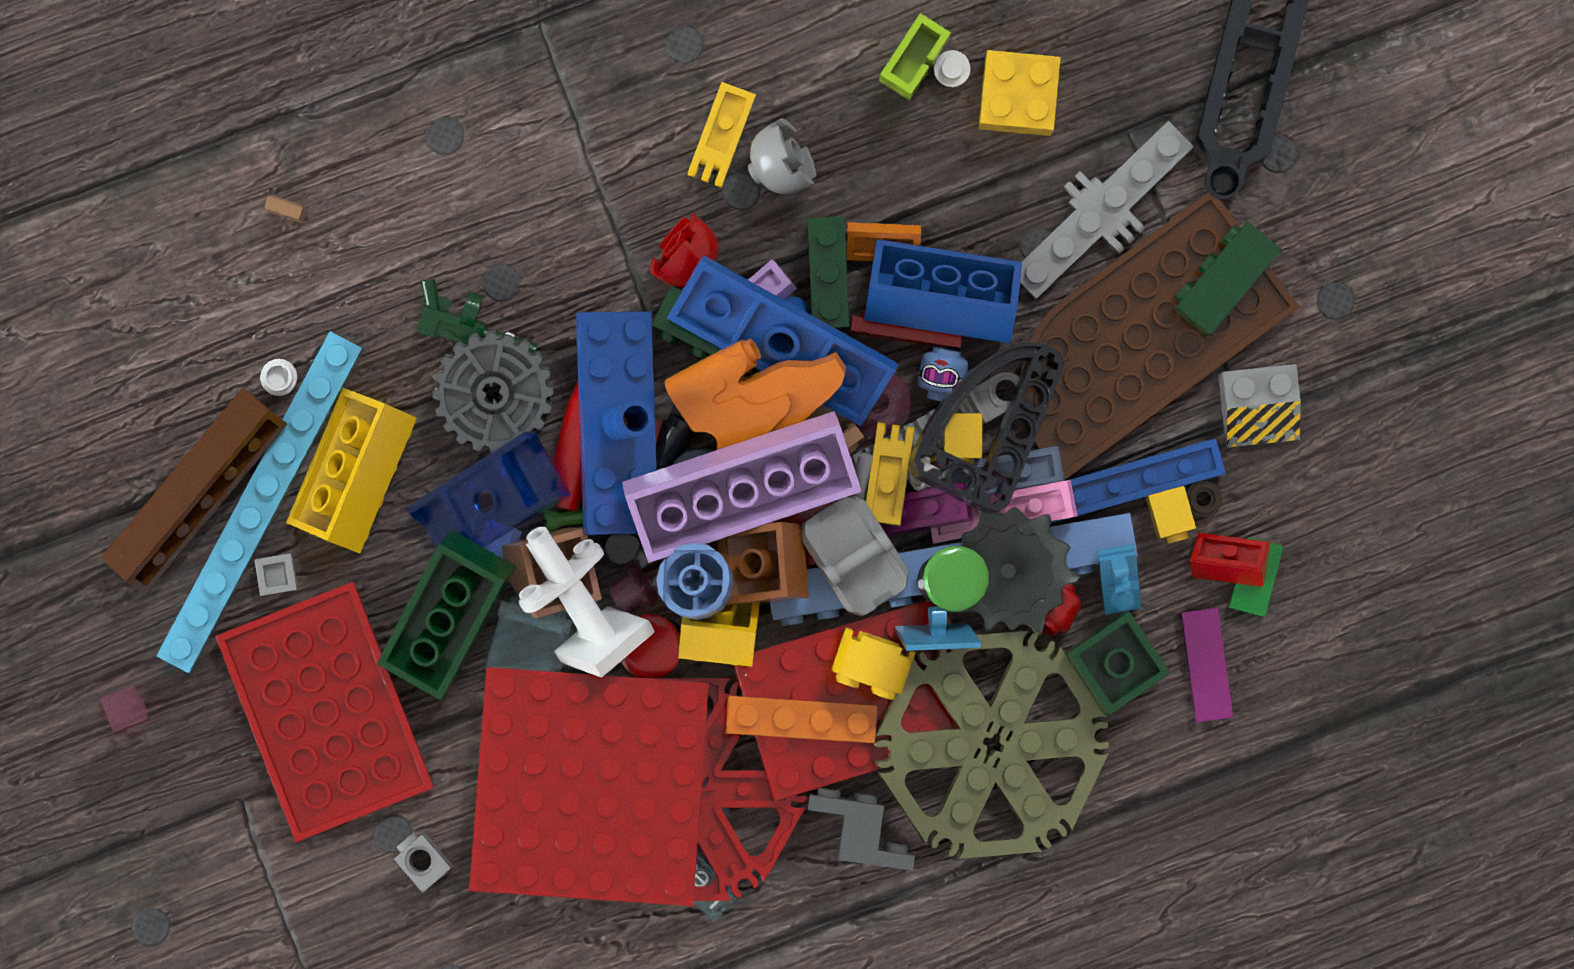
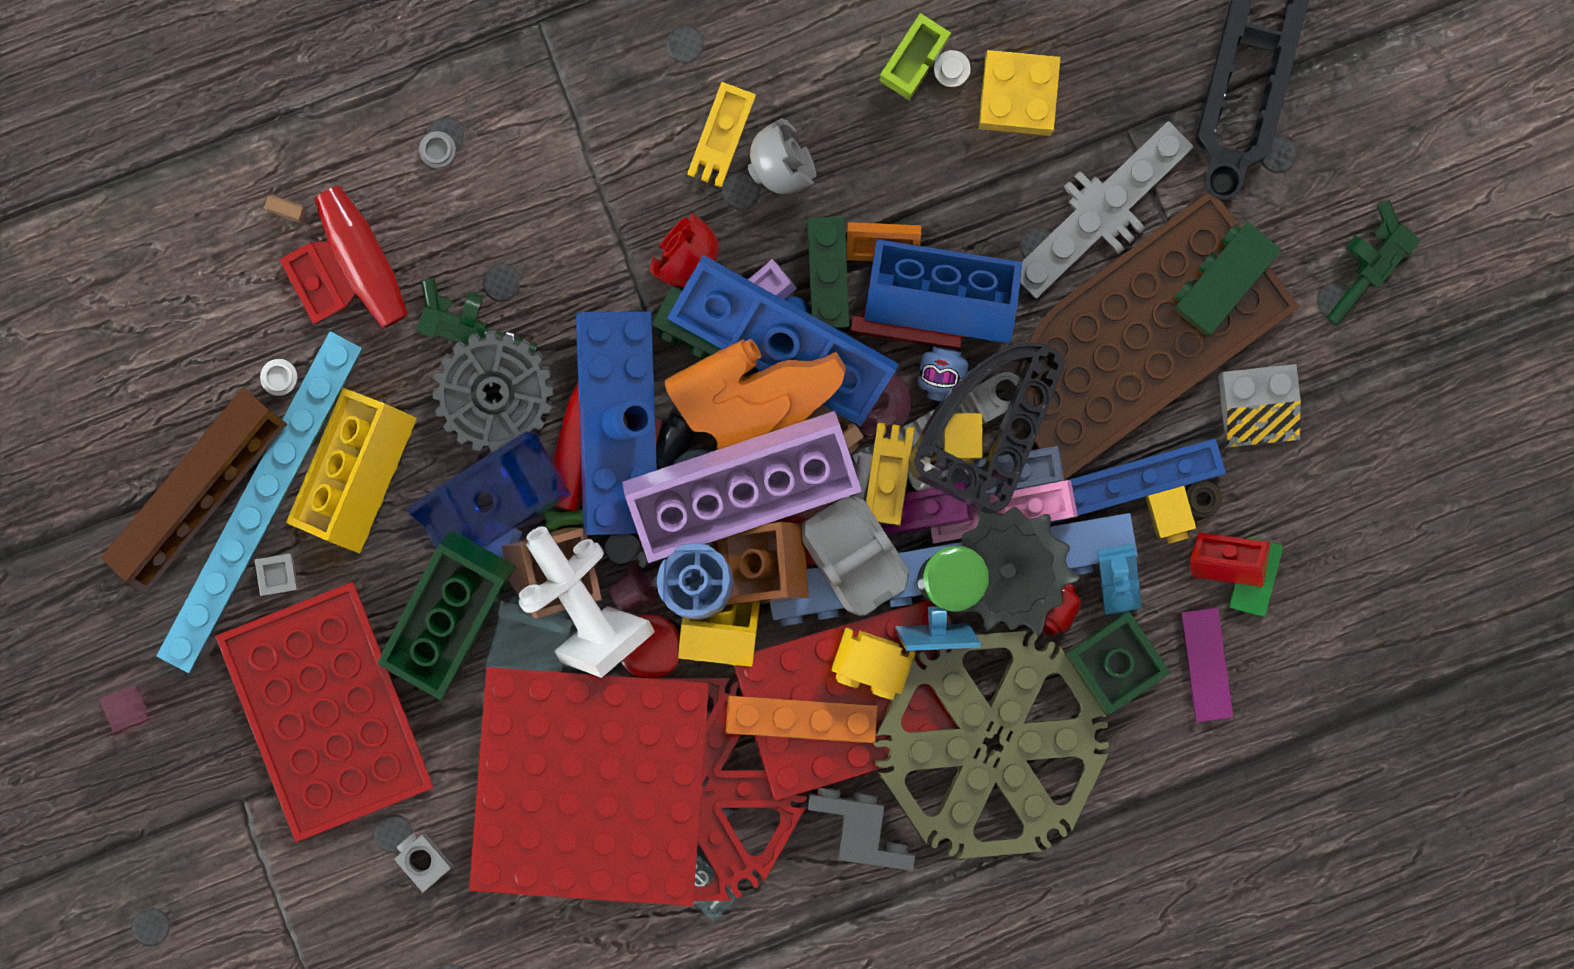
(345, 266): none -> red plate
(437, 149): none -> light grey plate
(1377, 261): none -> dark green piece

